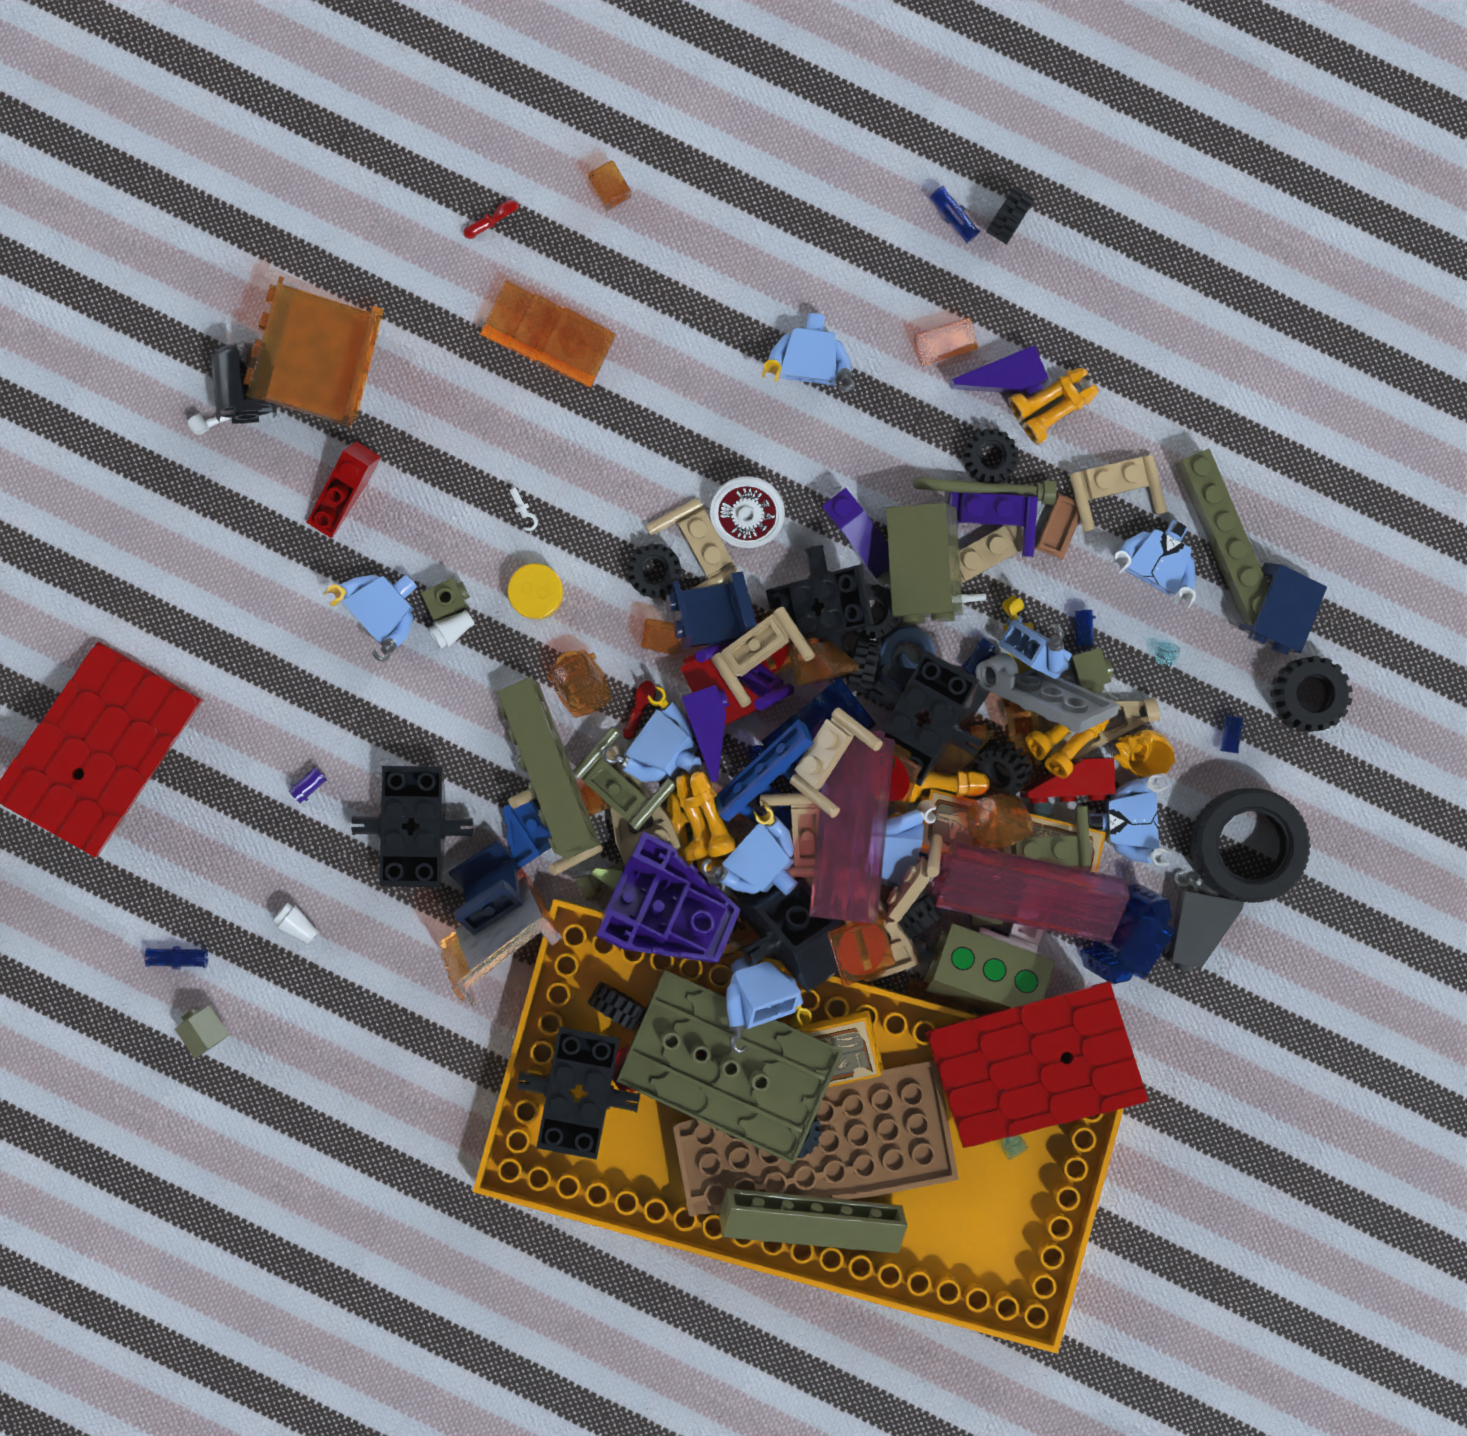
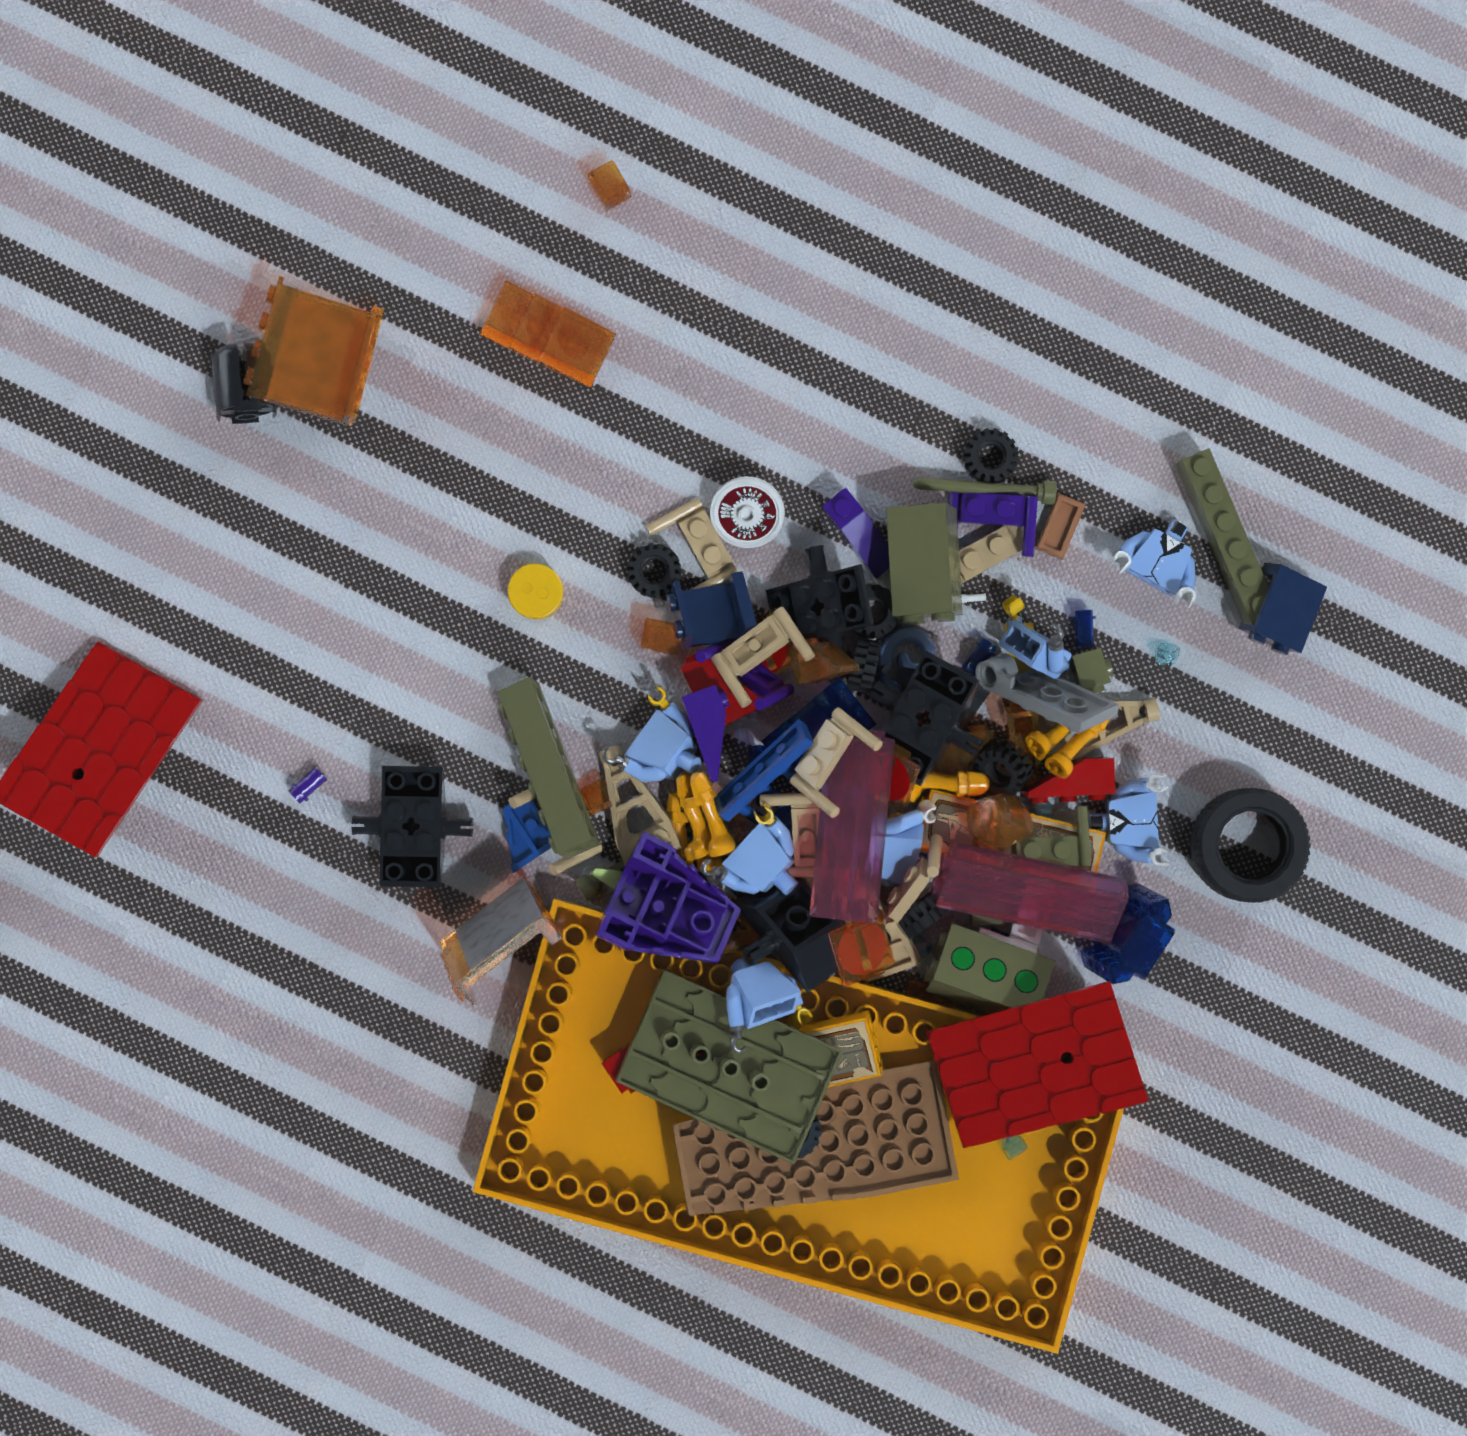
(177, 957): clear blue pin -> none
(200, 426): white hand -> none
(201, 1030): olive brick -> none
(294, 923): white cone -> none
(343, 488): red slope -> none
(379, 608): light blue torso -> none
(446, 598): olive brick -> none
(449, 629): white cone -> none
(485, 223): red piece -> none
(488, 886): dark blue panel -> none
(522, 508): white hand -> none
(574, 1123): black slope -> none
(580, 682): clear orange helmet -> none
(616, 1005): black tyre -> none
(617, 789): olive plate -> none
(646, 688): red piece -> none
(811, 356): light blue torso -> none
(812, 1221): olive brick -> none
(941, 199): clear blue pin -> none
(945, 341): clear orange slope -> none
(1010, 215): black tyre -> none
(1010, 374): dark purple slope -> none
(1037, 427): light orange piece -> none
(1116, 479): tan plate -> none
(1145, 753): light orange hair -> none
(1197, 884): white hand -> none
(1199, 927): dark grey slope -> none
(1232, 734): clear blue pin -> none
(1335, 687): black tyre -> none

